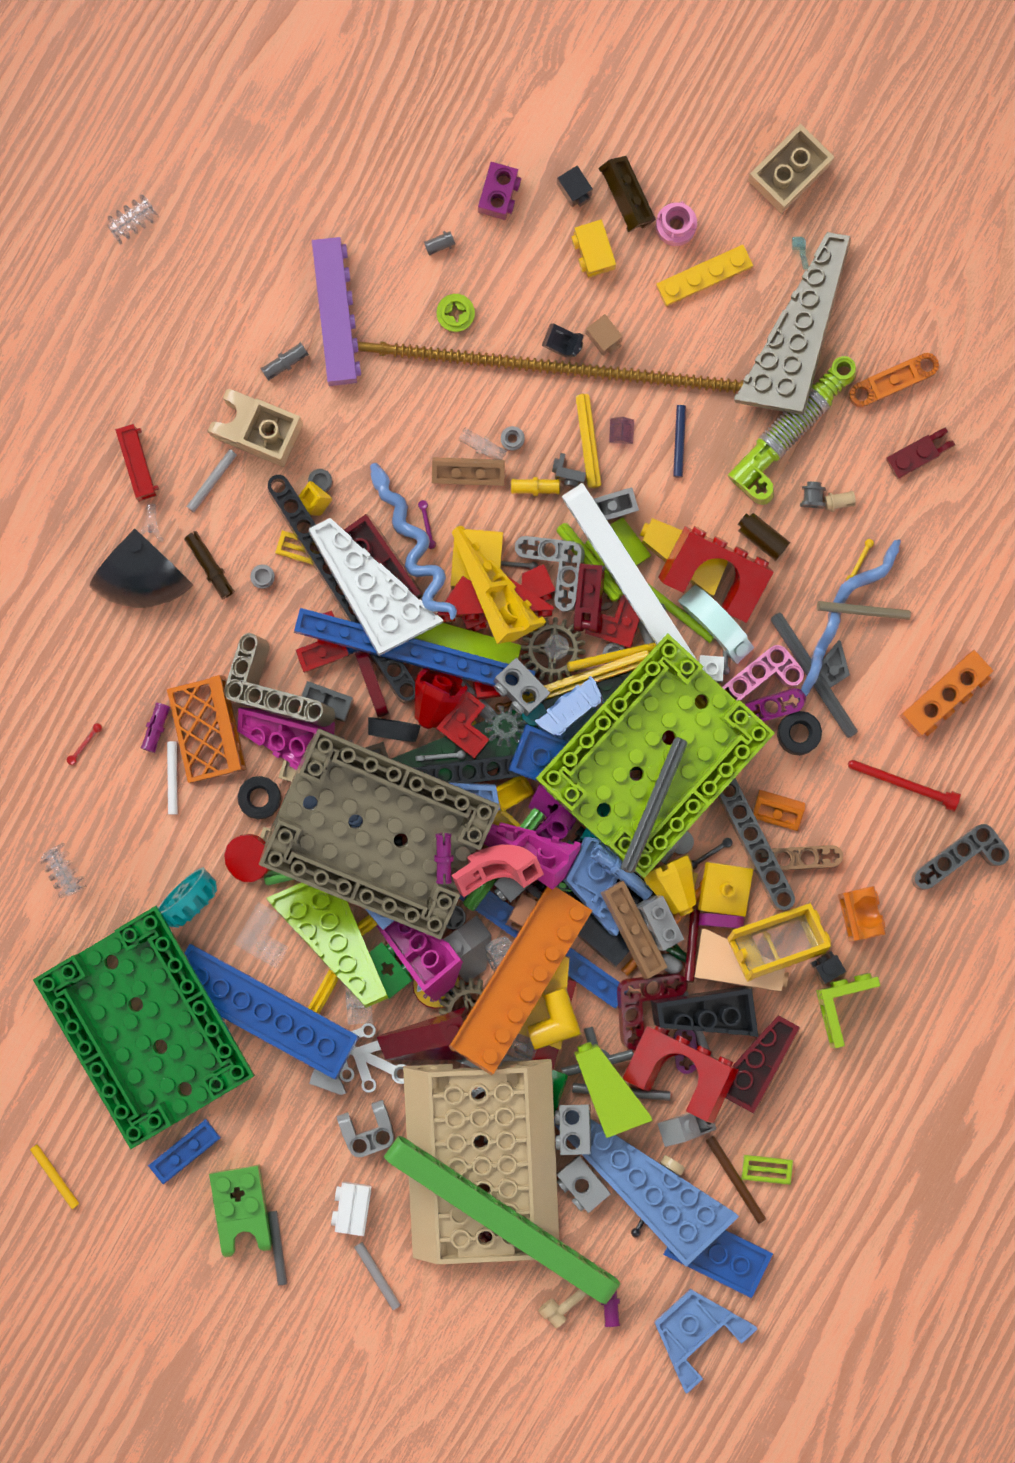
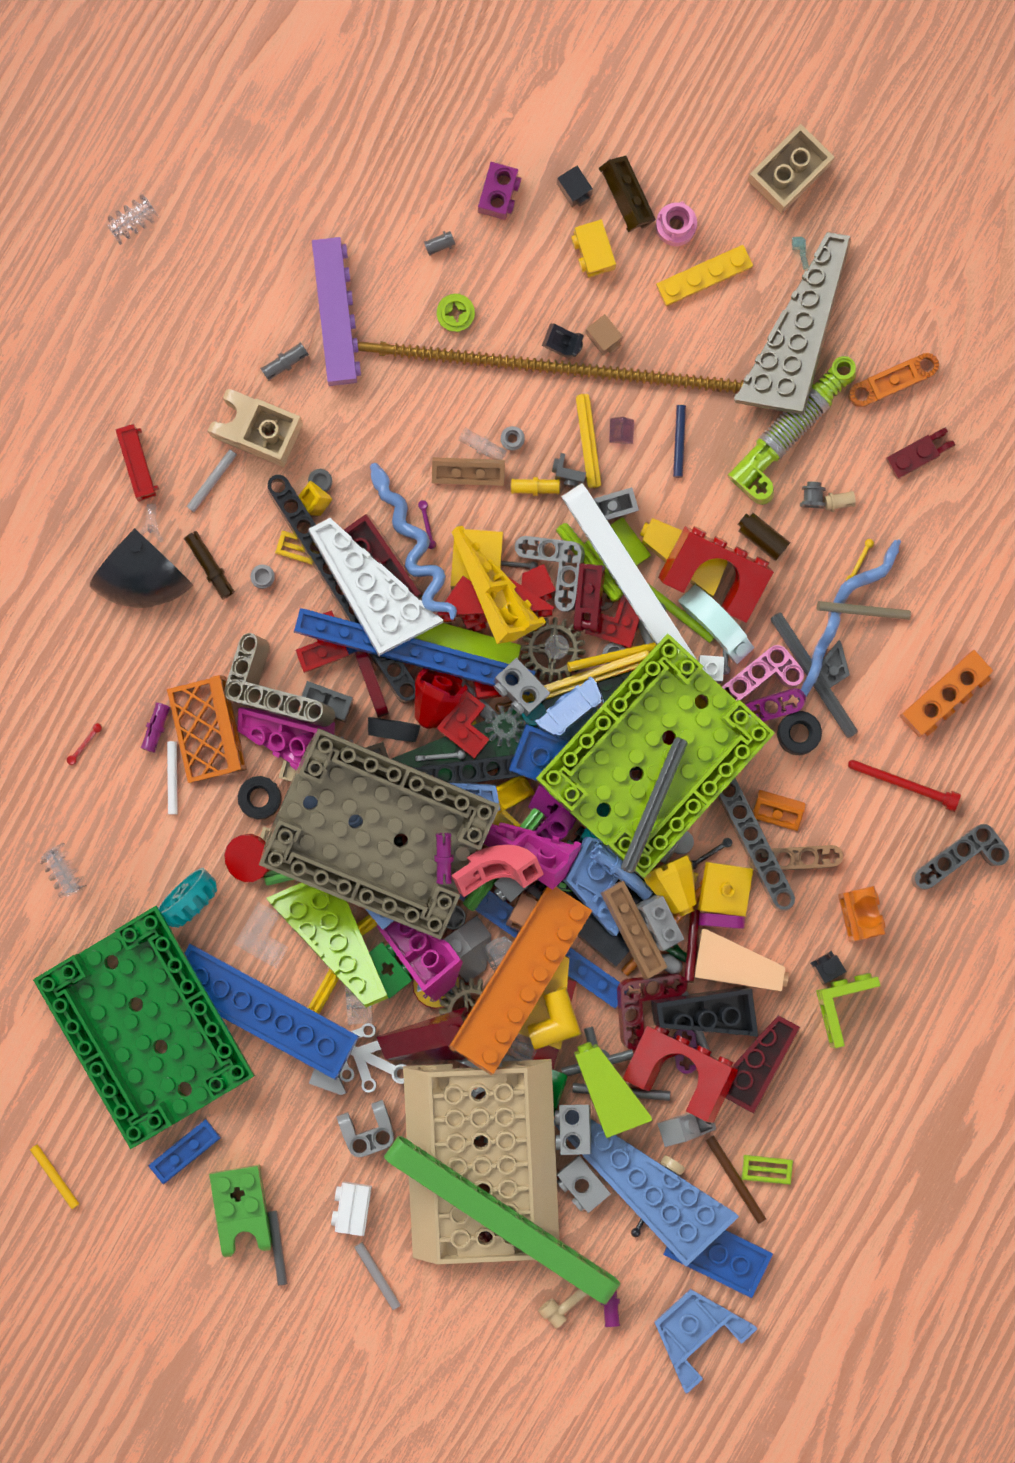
(779, 941): door -> none

